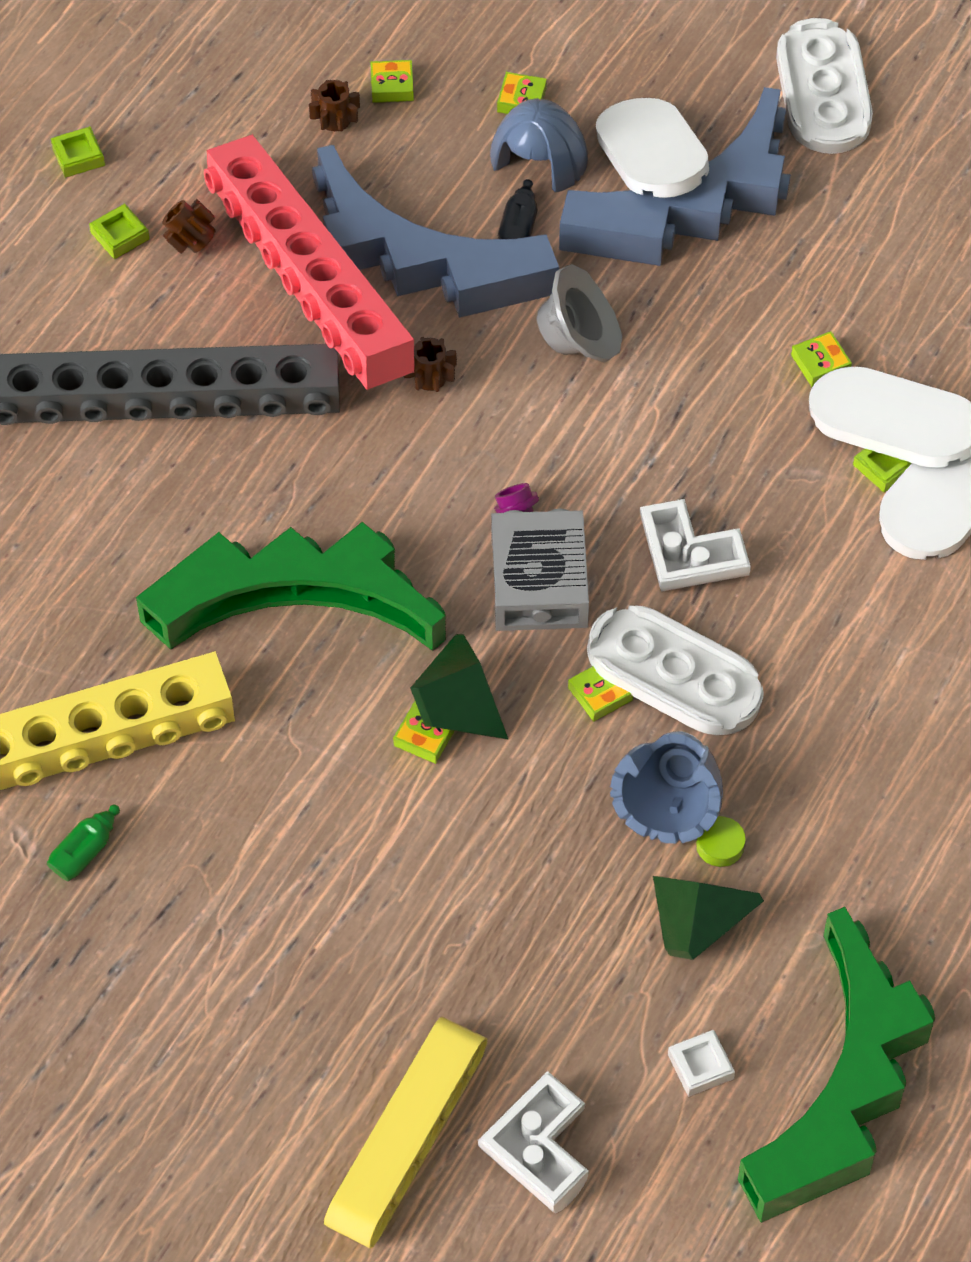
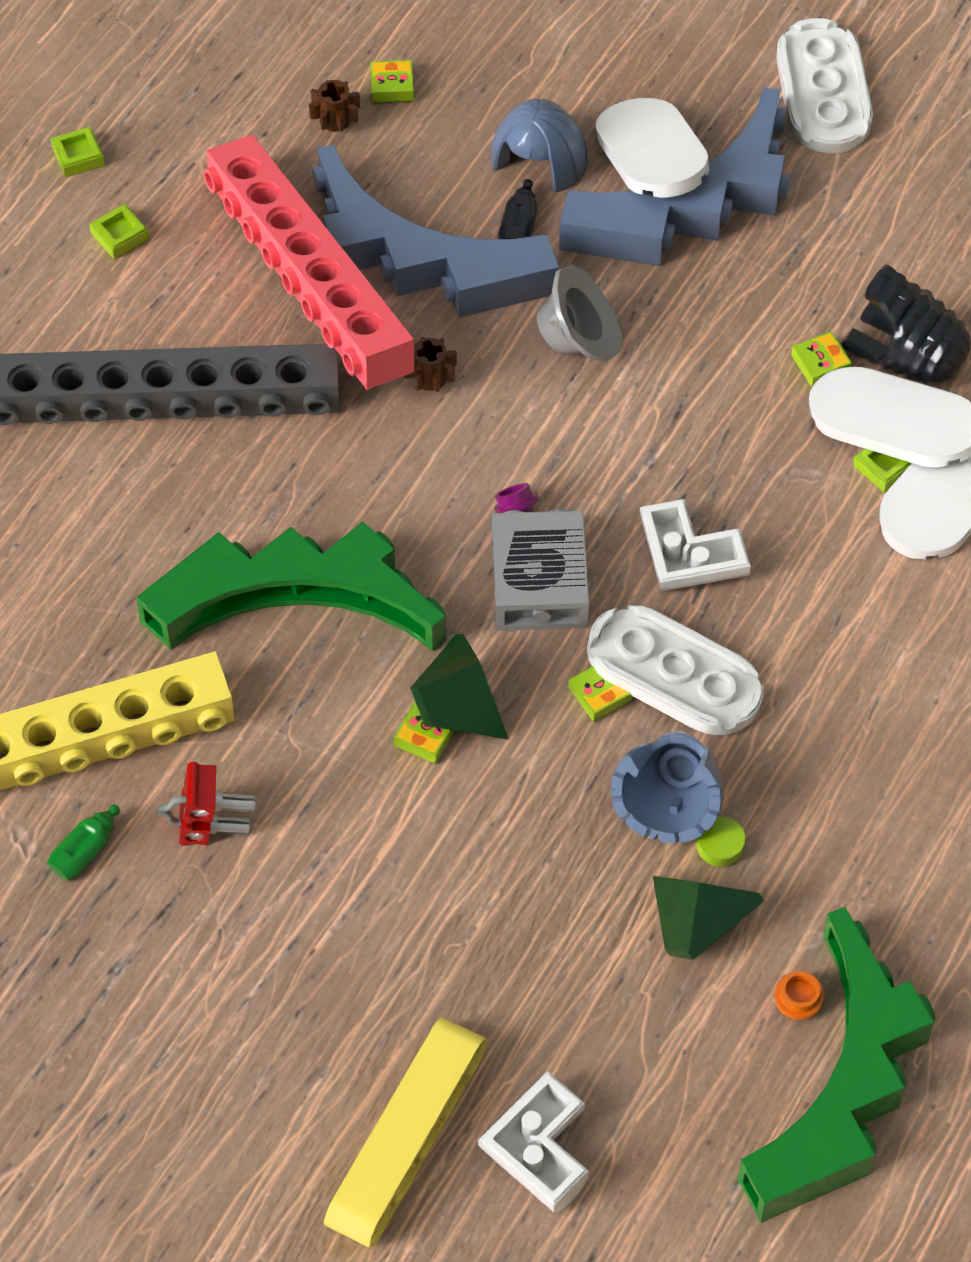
(189, 226): reddish brown gear -> none
(199, 804): none -> piece
(519, 88): lime tile -> none
(701, 1063): white tile -> none
(799, 995): none -> orange plate
(924, 335): none -> black hair

